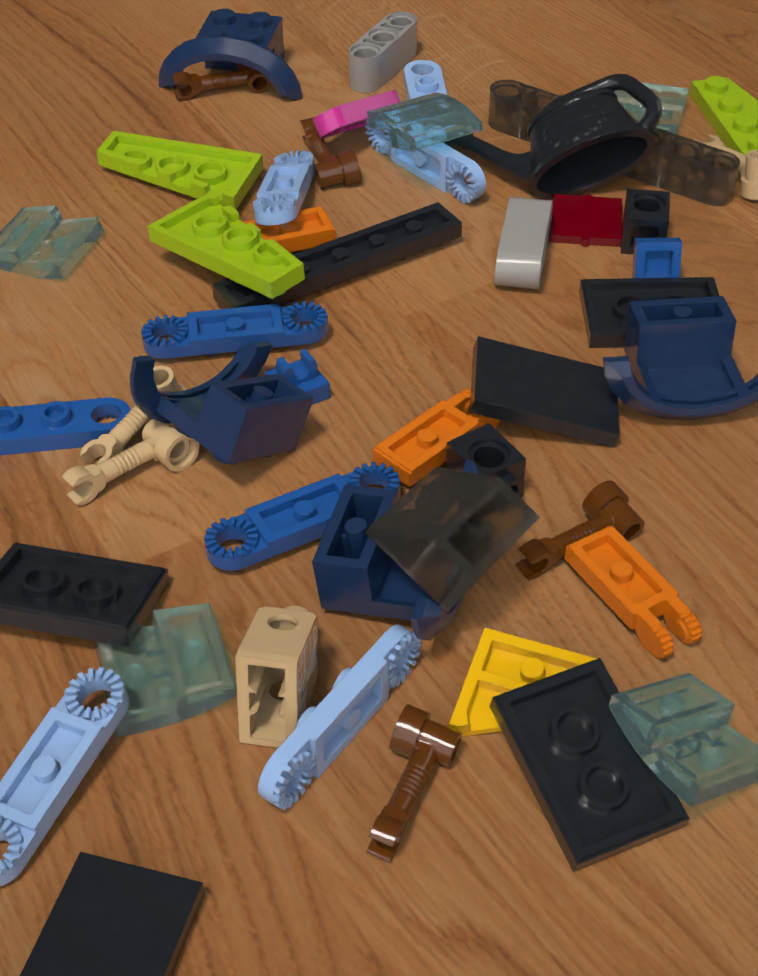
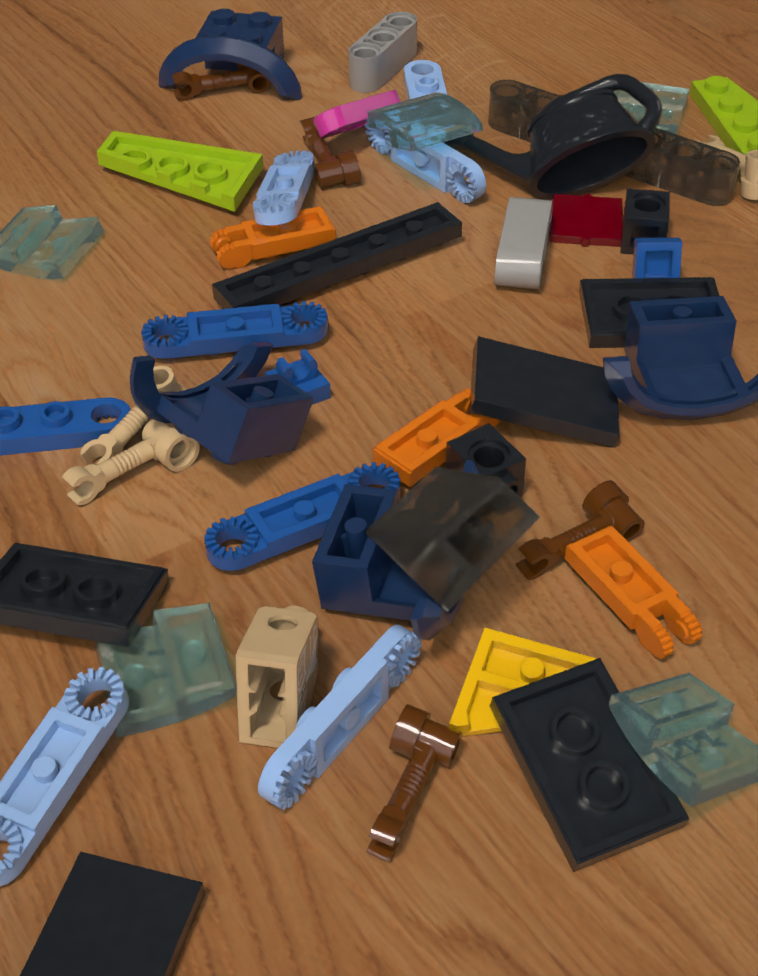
(227, 246): lime wing -> none

